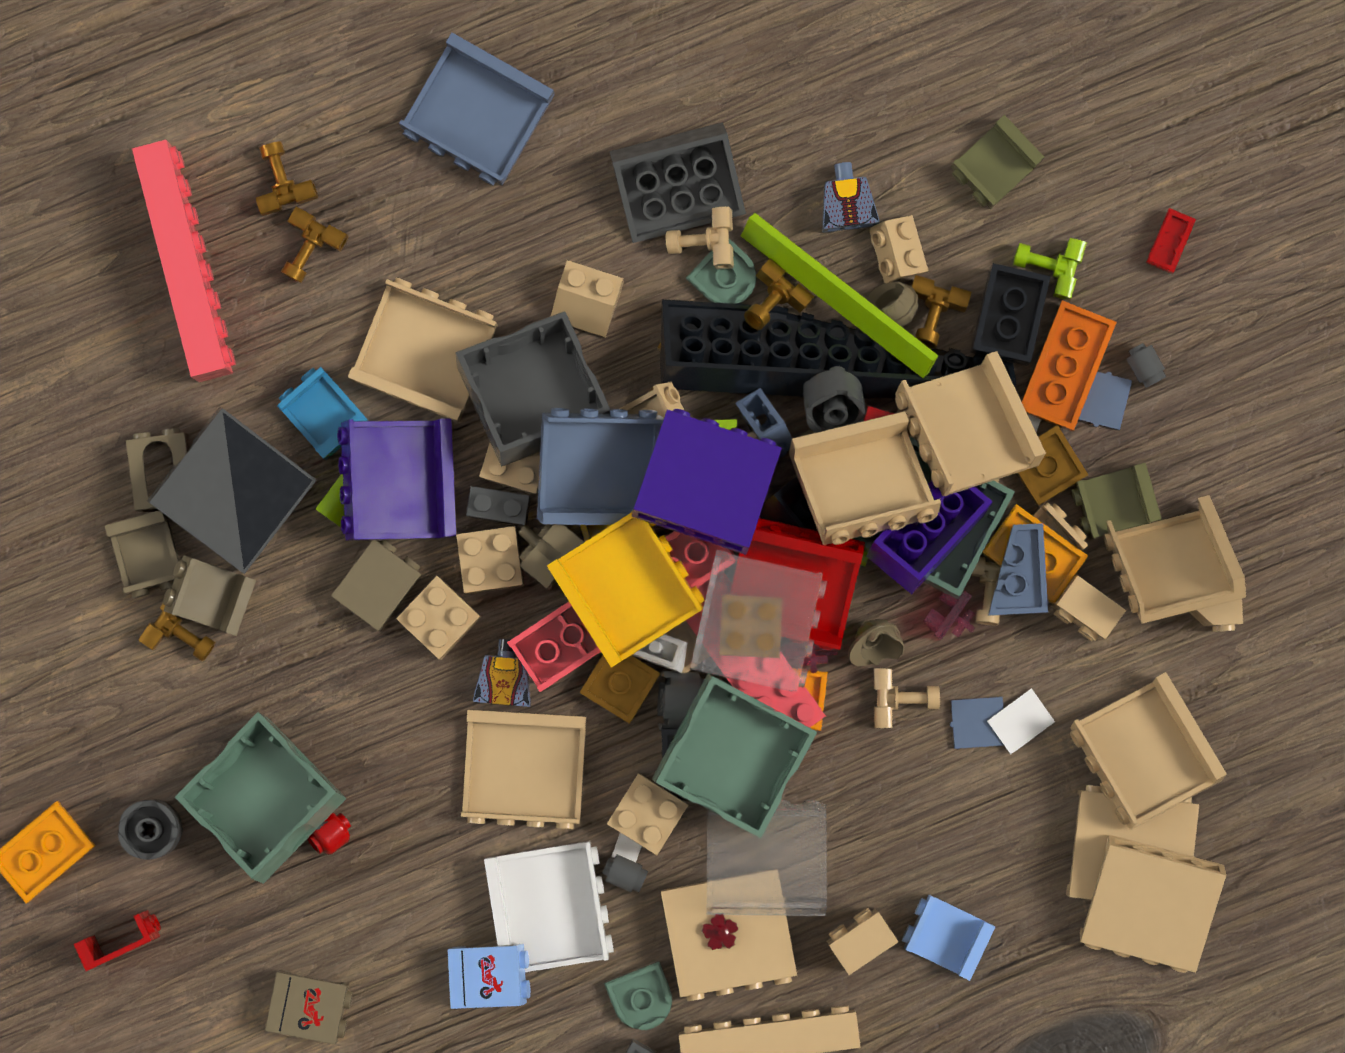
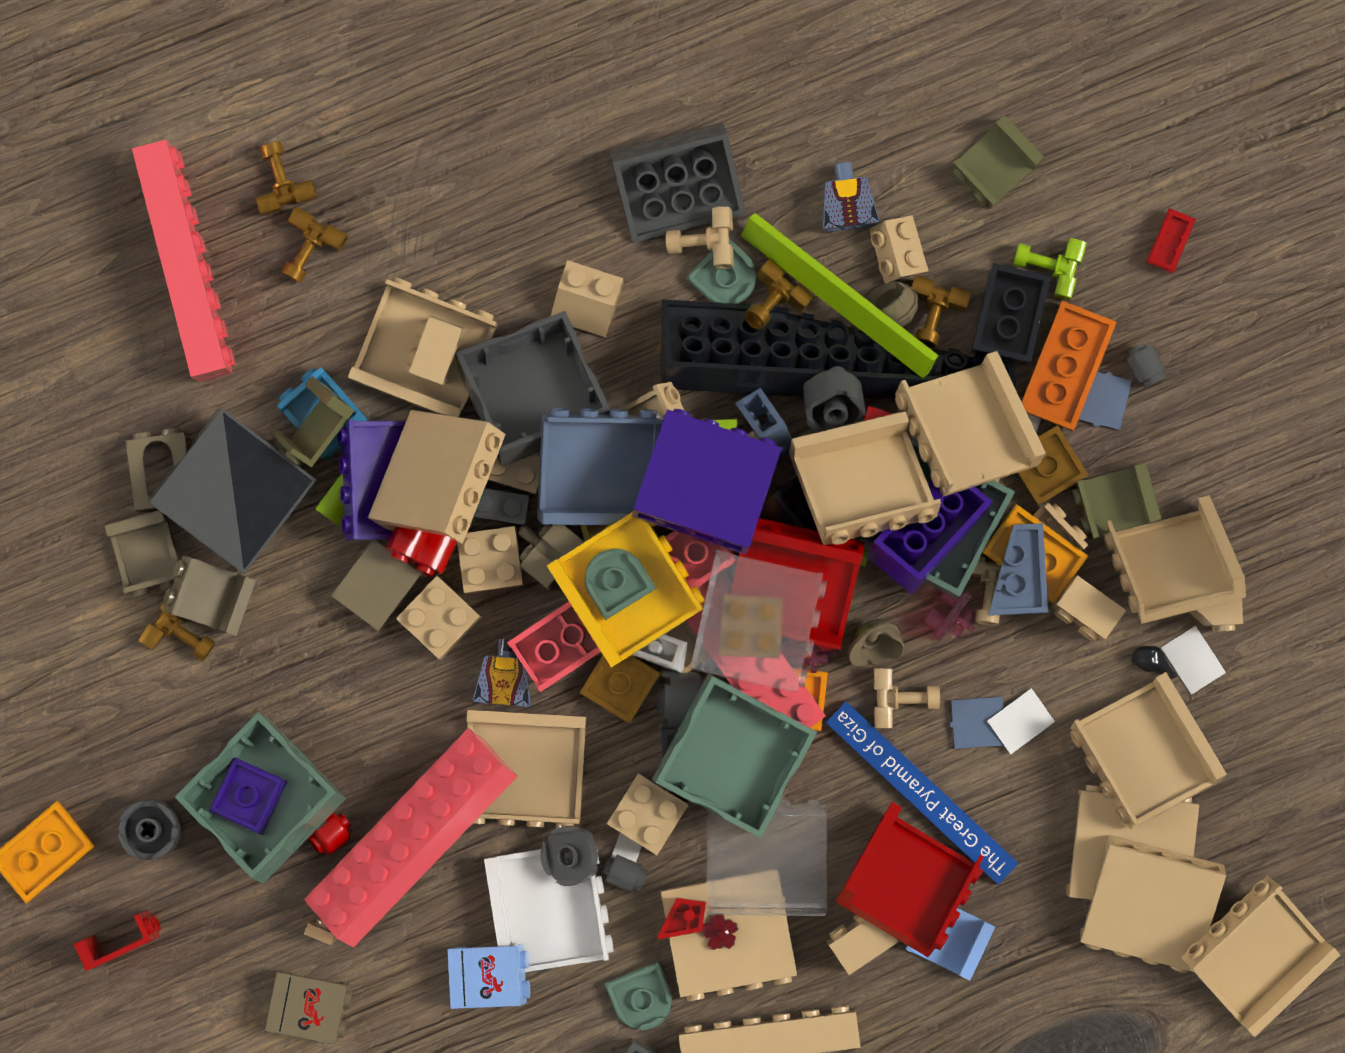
(248, 796): none -> dark purple tile
(318, 427): none -> olive panel
(320, 932): none -> tan plate
(410, 838): none -> coral brick
(422, 548): none -> red brick
(436, 349): none -> tan brick
(437, 474): none -> tan panel
(477, 110): sand blue panel -> none
(584, 851): none -> dark grey plate
(616, 580): none -> sand green tile
(684, 918): none -> red piece
(909, 884): none -> red panel
(921, 792): none -> blue tile
(1152, 660): none -> black animal
(1193, 660): none -> white sticker
(1260, 956): none -> tan panel

